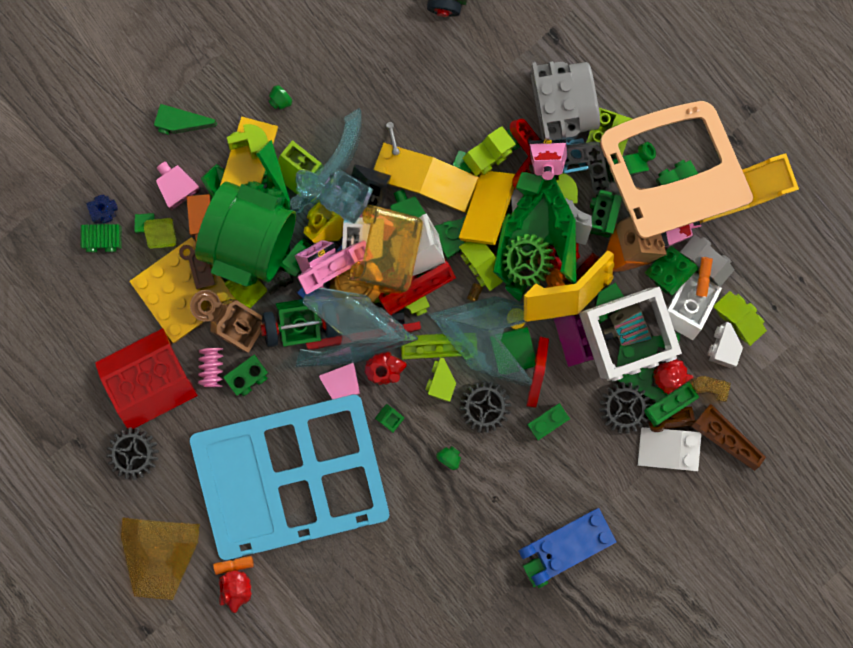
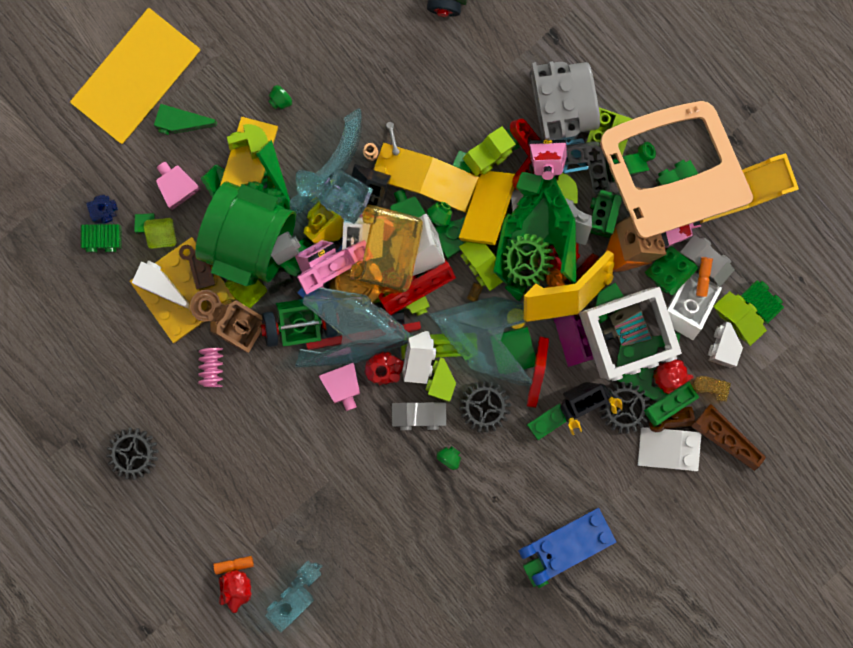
(135, 76): none -> yellow piece
(145, 379): red slope -> none
(155, 281): none -> white slope
(157, 555): clear yellow wedge -> none
(197, 208): orange brick -> none
(243, 371): green brick -> none
(243, 486): medium azure door -> none
(285, 248): none -> light grey brick
(295, 159): lime slope -> none
(297, 597): none -> clear light blue brick
(373, 149): none -> light nougat pin
(389, 418): green slope -> none
(418, 358): none -> white slope
(419, 414): none -> light grey brick
(440, 213): none -> green cone
(585, 399): none -> black torso
(765, 303): none -> green brick

